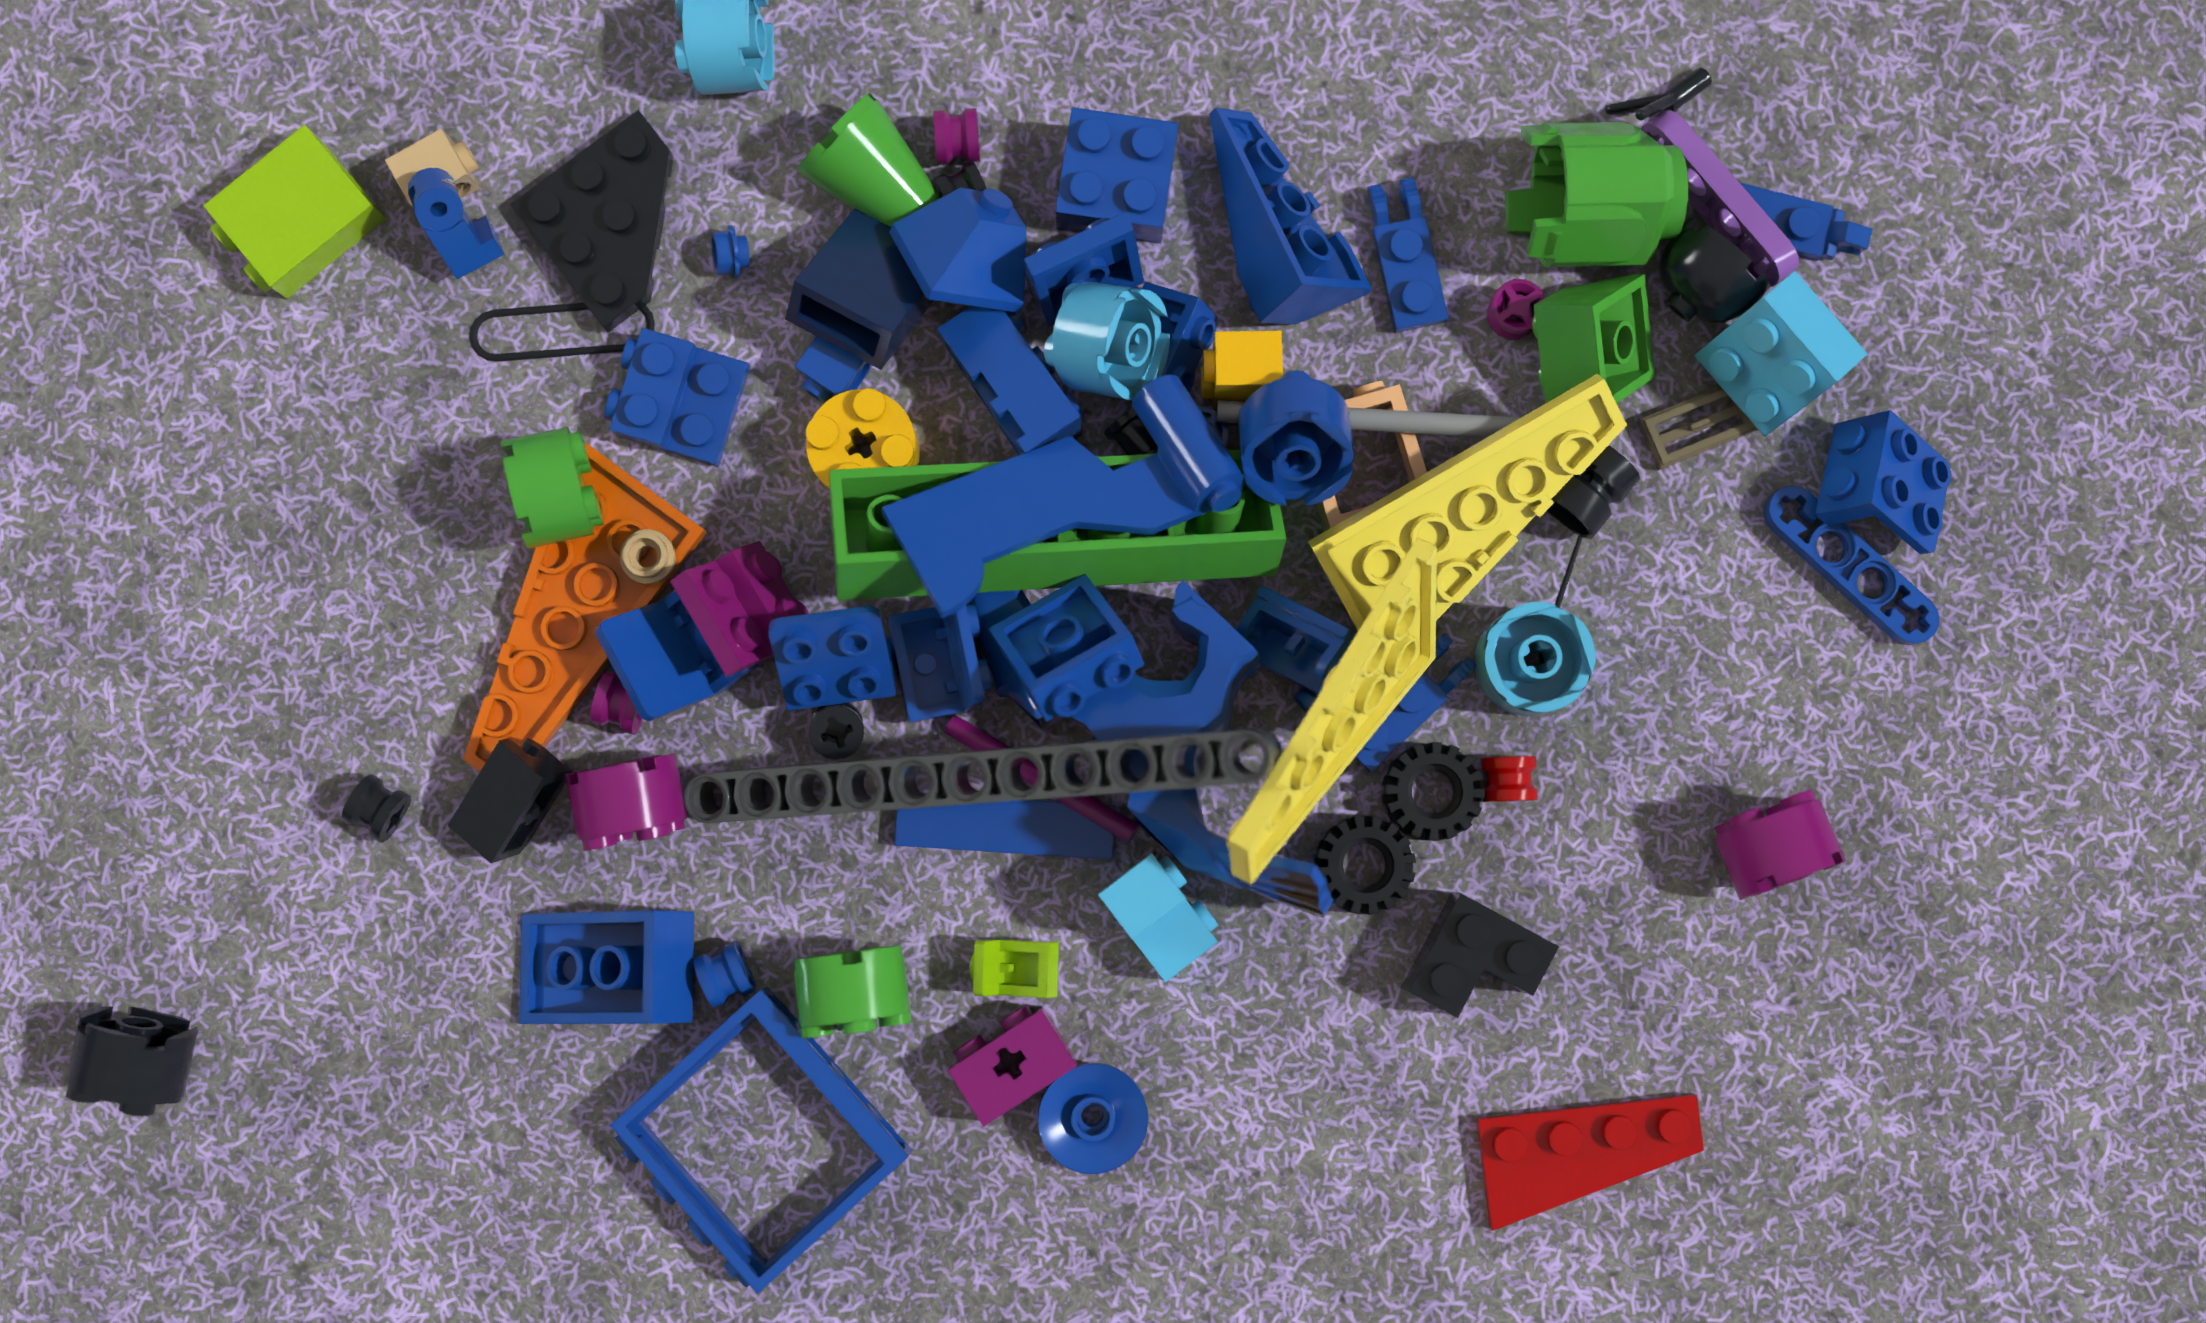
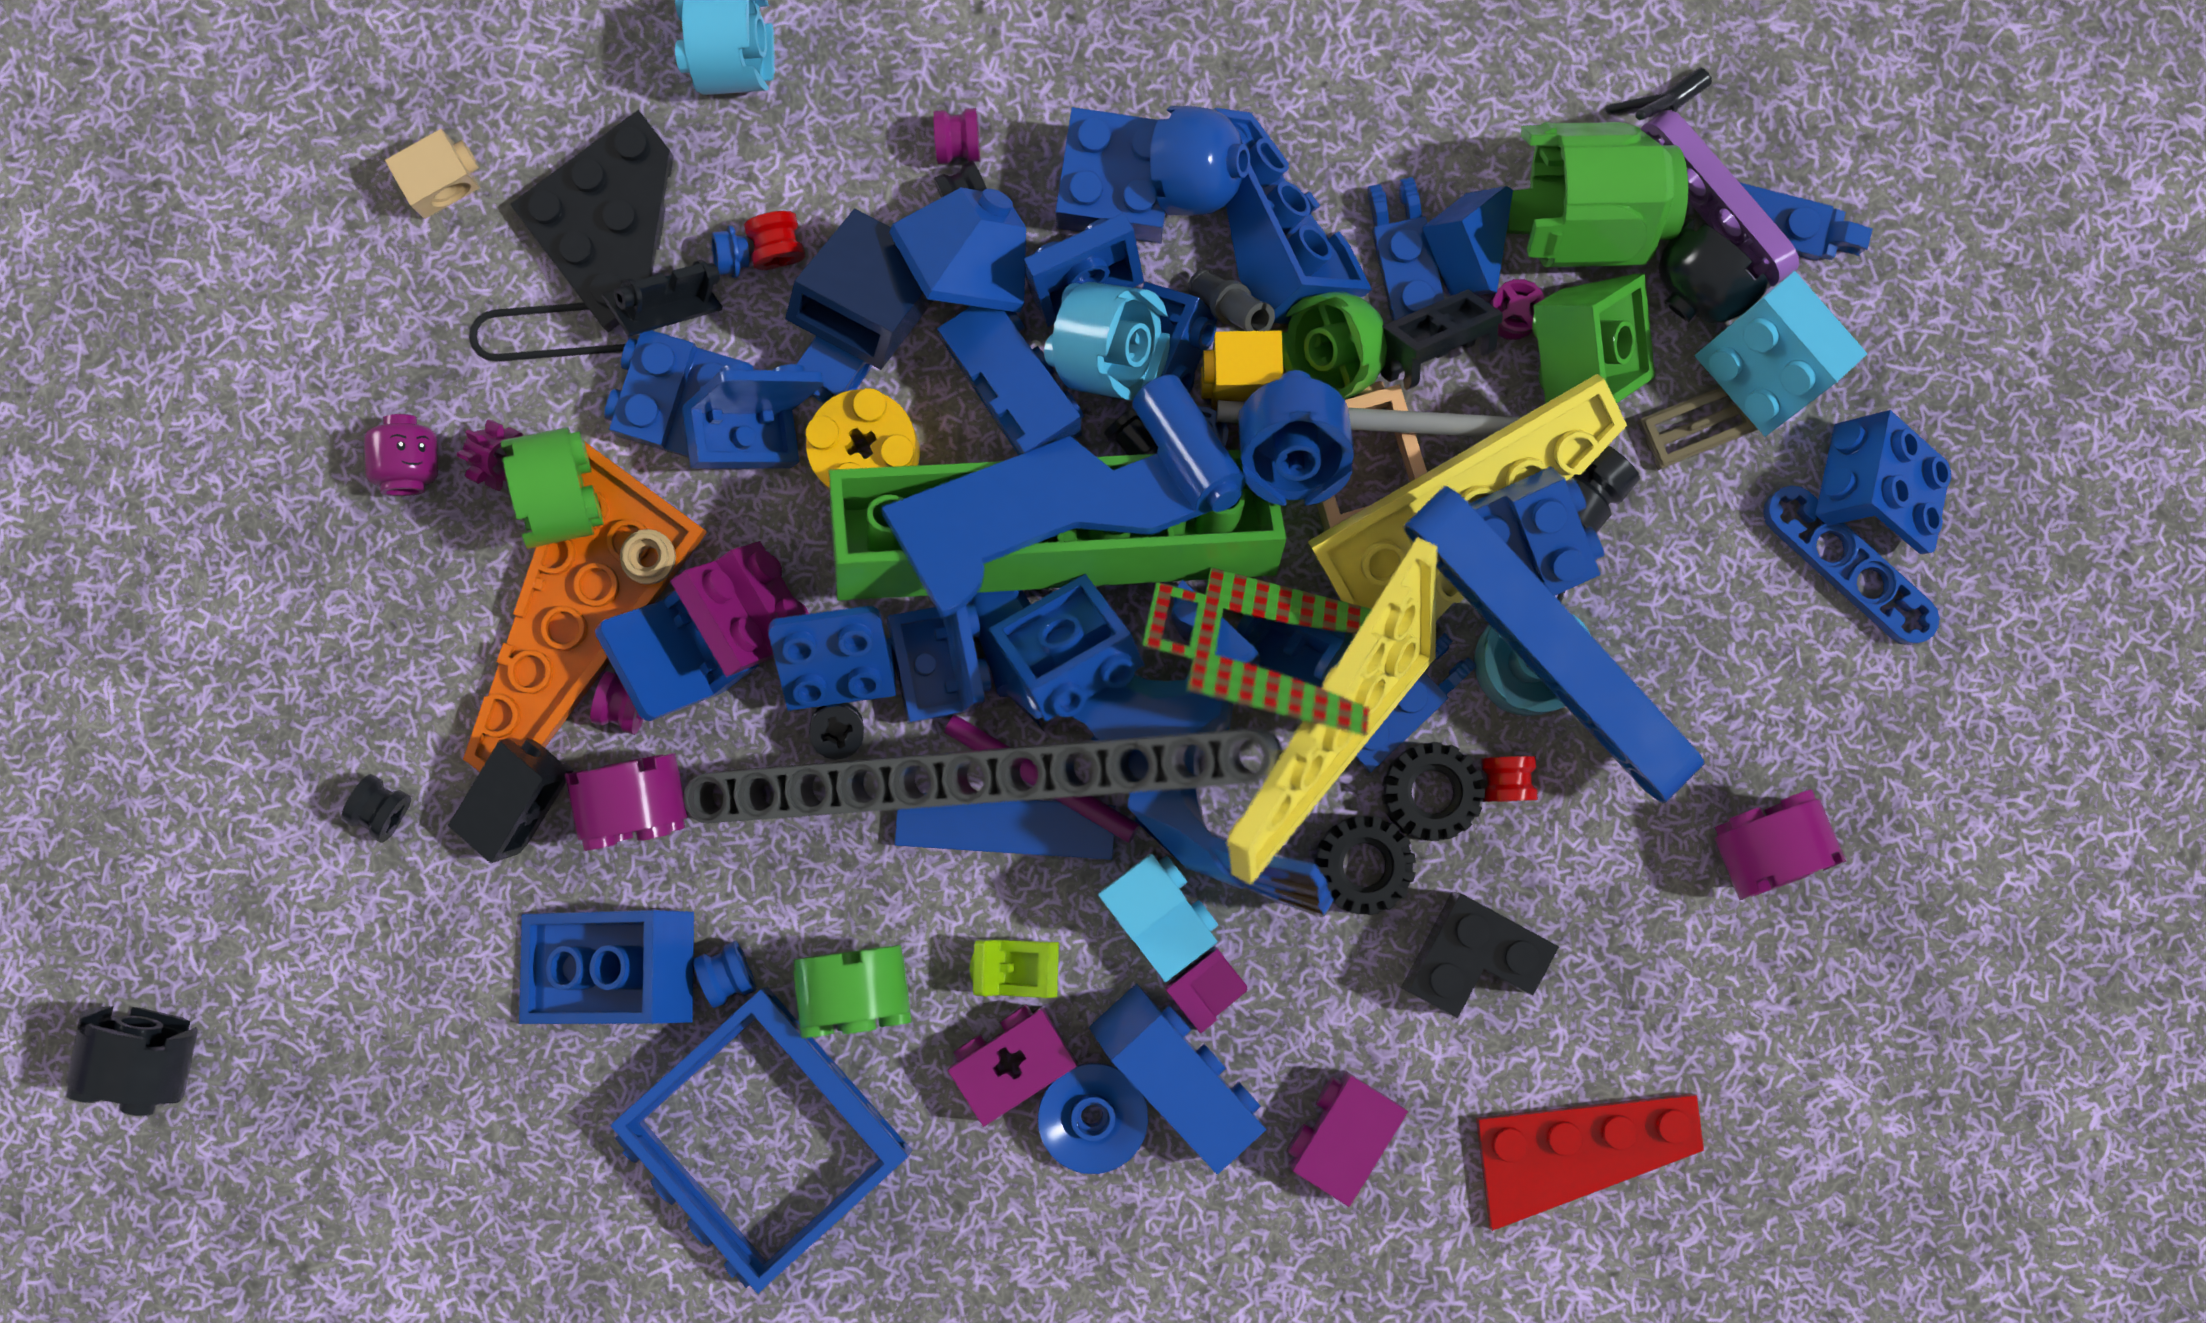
(292, 213): lime brick -> none
(401, 456): none -> magenta head
(441, 215): blue leg -> none
(479, 452): none -> magenta gear
(665, 299): none -> black hinge
(747, 417): none -> blue bracket
(774, 240): none -> red wheel
(869, 165): bright green cone -> none
(1177, 1078): none -> blue wedge
(1197, 160): none -> blue cylinder
(1206, 989): none -> magenta panel
(1231, 301): none -> dark grey pin
(1245, 682): none -> piece
(1336, 341): none -> bright green cylinder
(1346, 1137): none -> magenta brick
(1437, 331): none -> black hinge
(1471, 240): none -> blue slope
(1544, 528): none -> blue plate
(1555, 645): none -> blue beam

